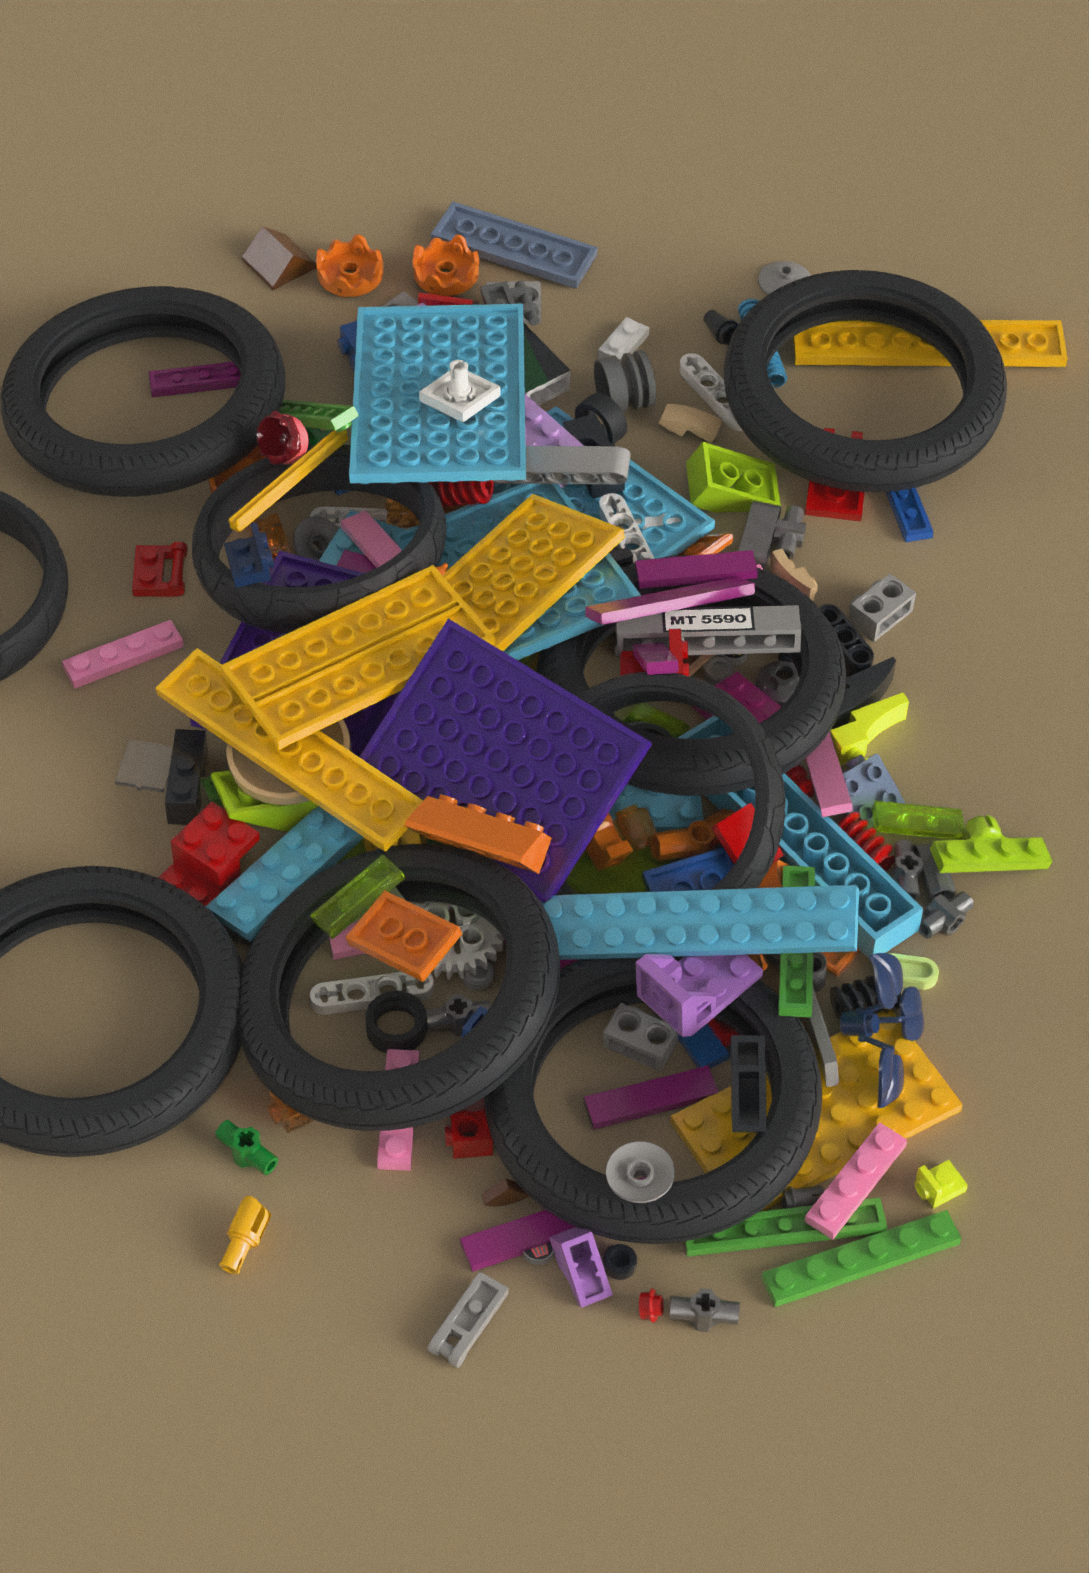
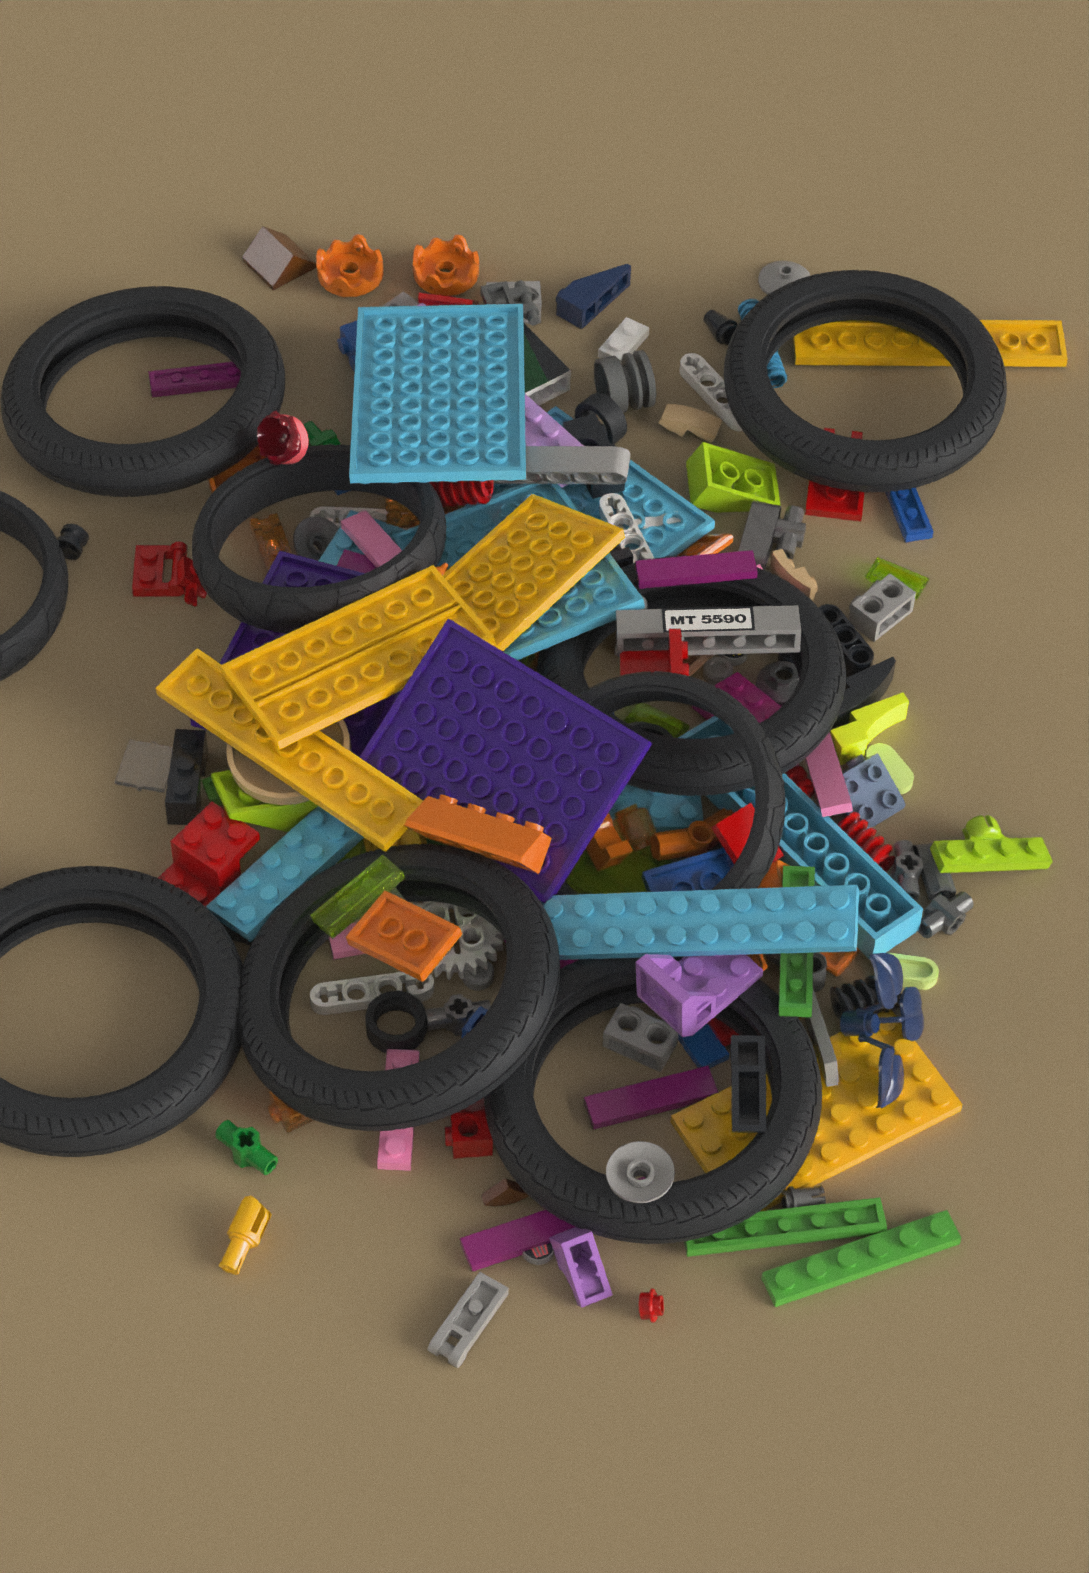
(72, 540): none -> black wheel
(122, 654): bright pink plate -> none
(188, 578): none -> red plate
(249, 558): dark blue bracket -> none
(287, 480): yellow axle -> none
(320, 415): bright green plate -> none
(459, 392): white plate -> none
(517, 244): sand blue plate -> none
(591, 294): none -> dark blue slope
(619, 1261): black tile -> none
(655, 658): magenta tile -> none
(669, 600): magenta tile -> none
(717, 1310): flat silver axle -> none
(855, 1181): bright pink plate -> none
(882, 568): none -> clear neon green tile
(897, 768): none -> yellowish green tile
(918, 820): clear neon green tile -> none
(939, 1183): neon yellow bracket -> none

